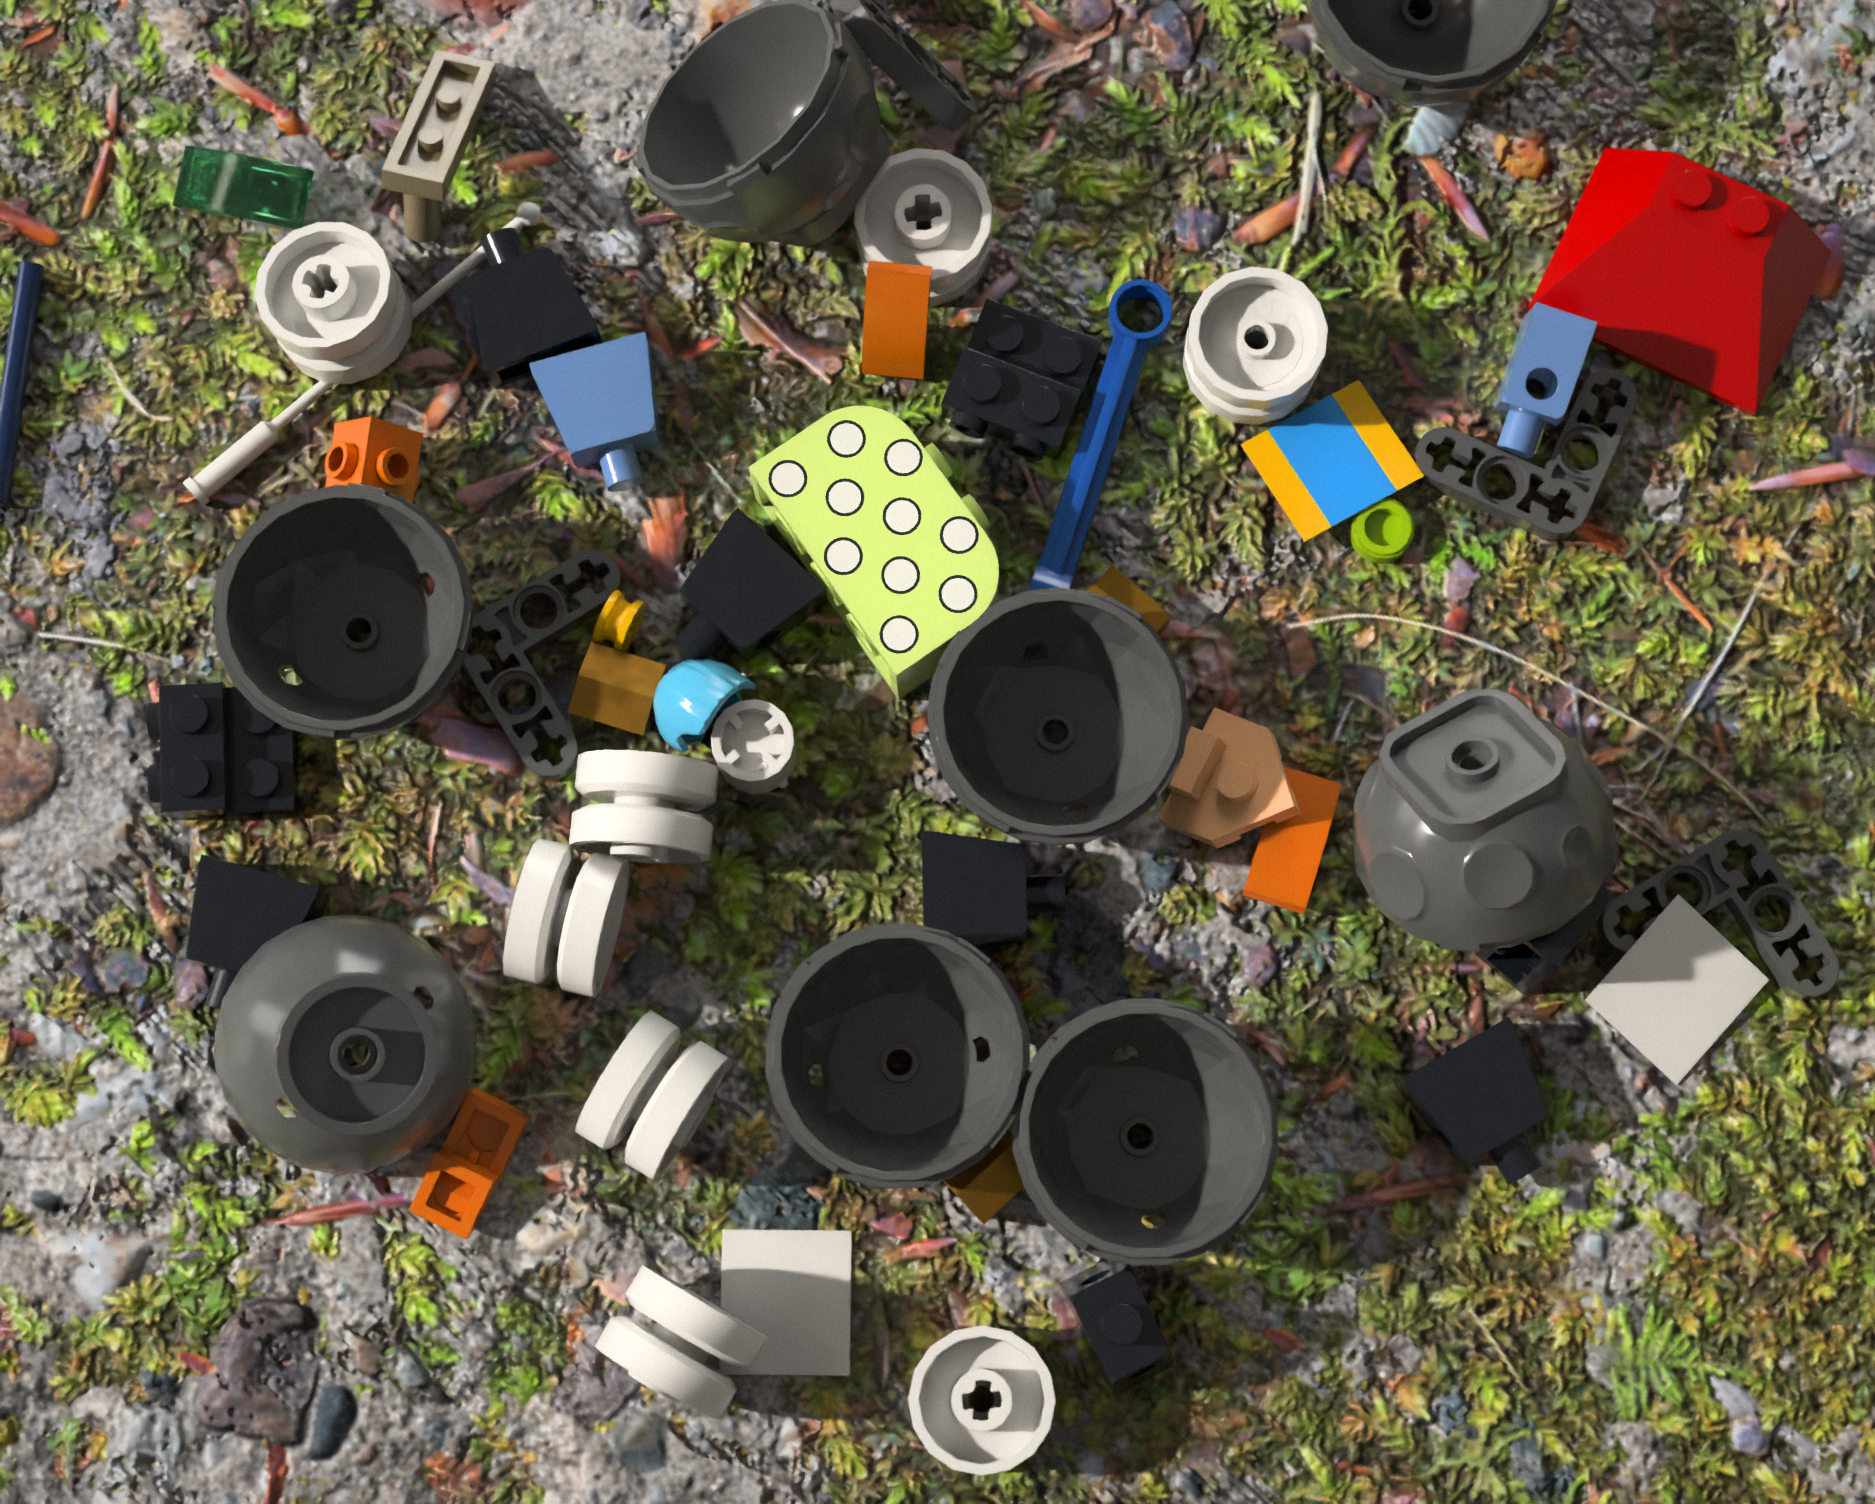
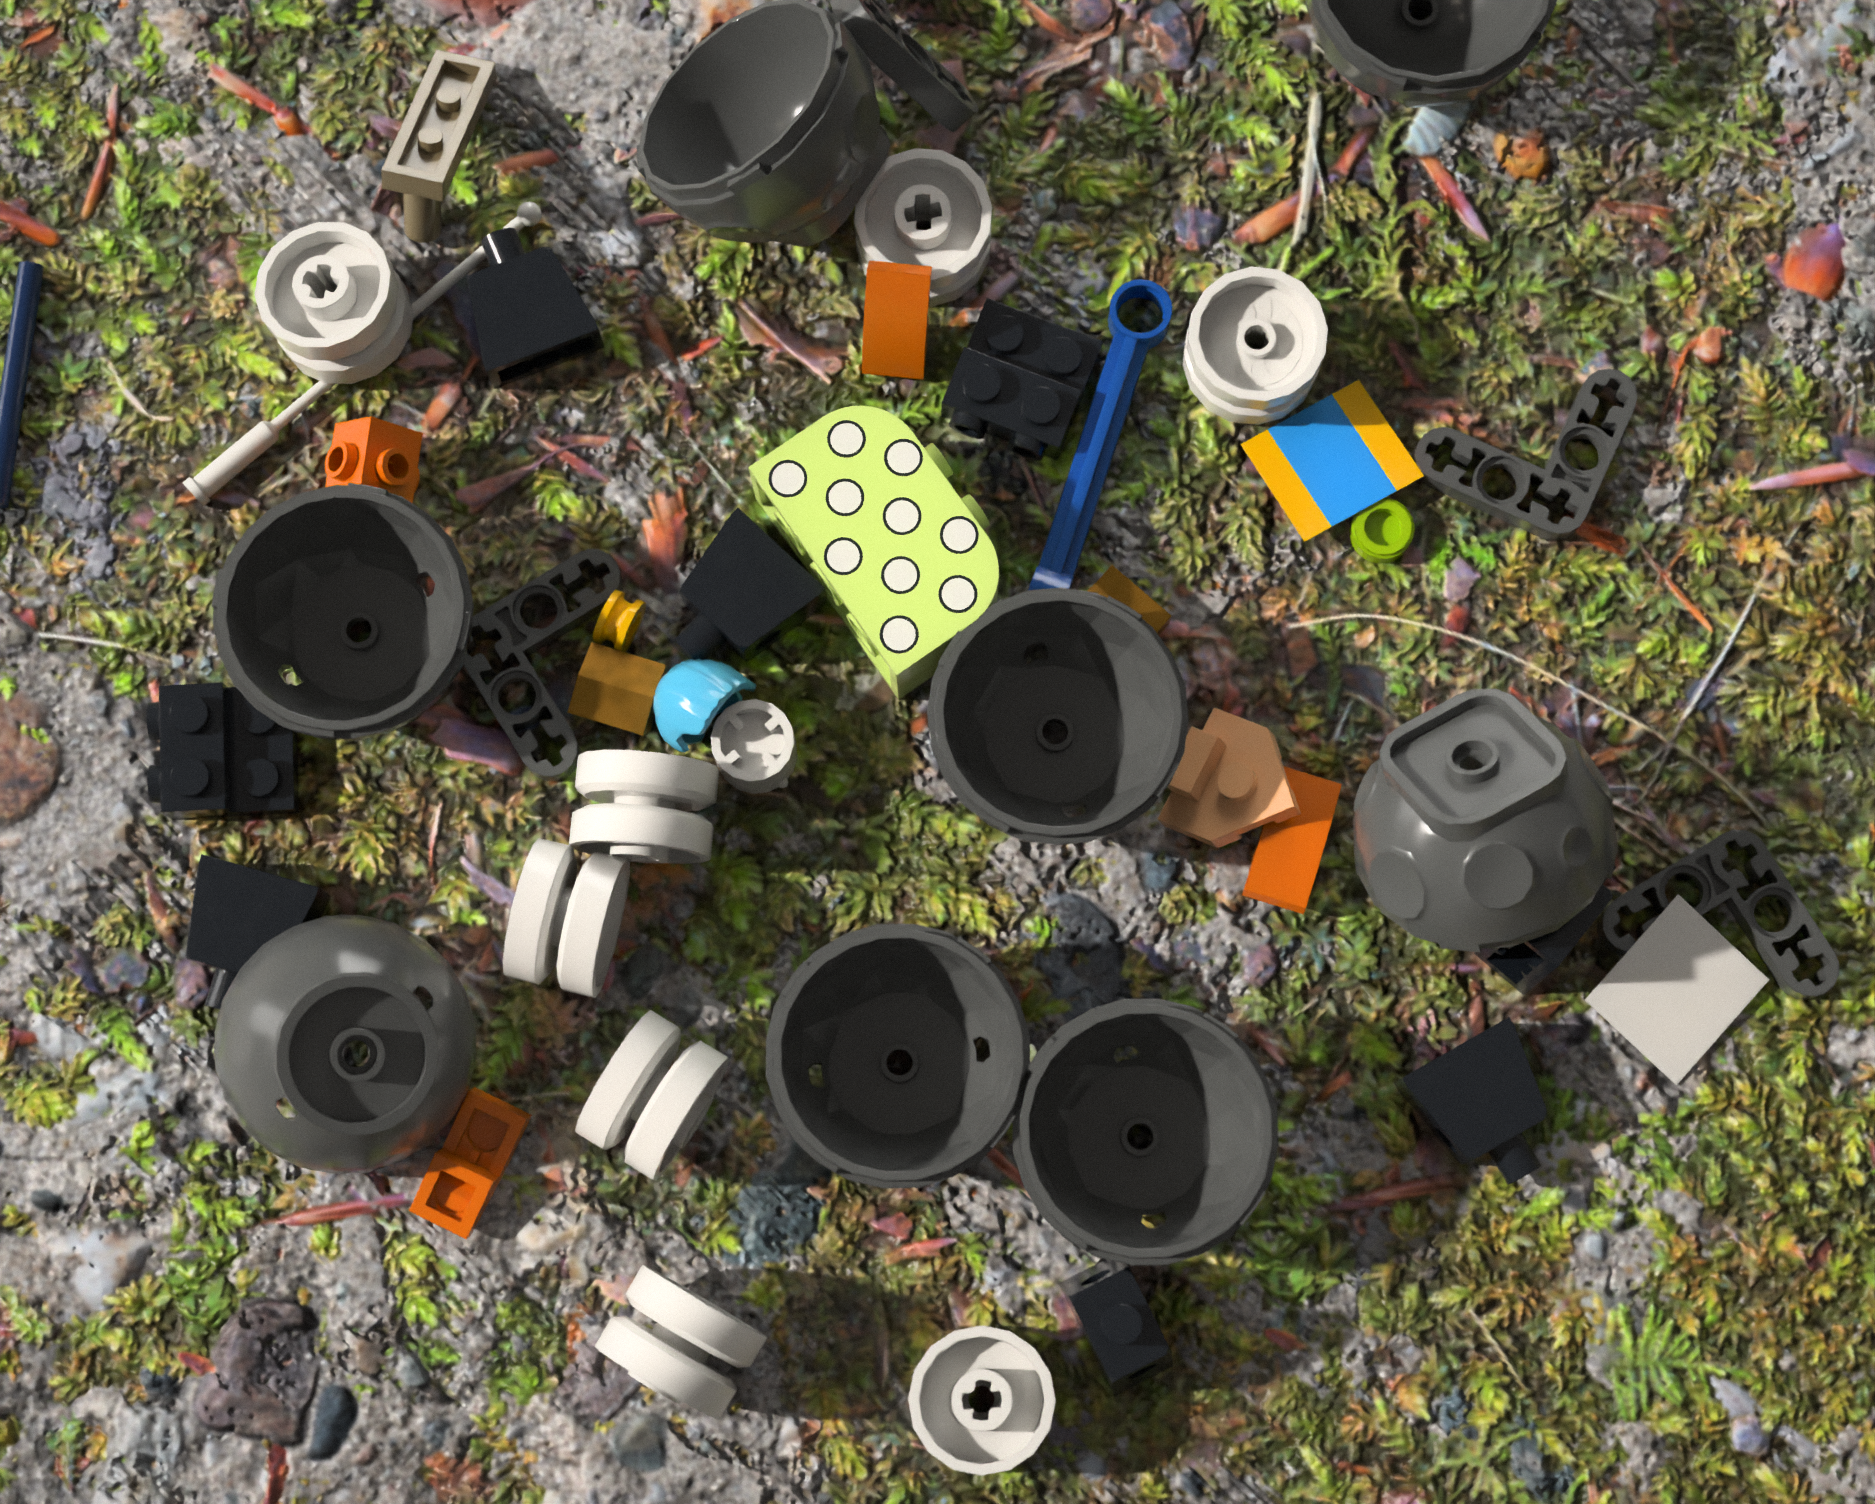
(243, 188): clear green slope -> none
(604, 405): medium blue torso -> none
(794, 1293): white sticker -> none
(983, 889): black torso -> none
(990, 1182): pearl gold piece -> none
(1548, 351): medium blue torso -> none
(1686, 272): red slope -> none

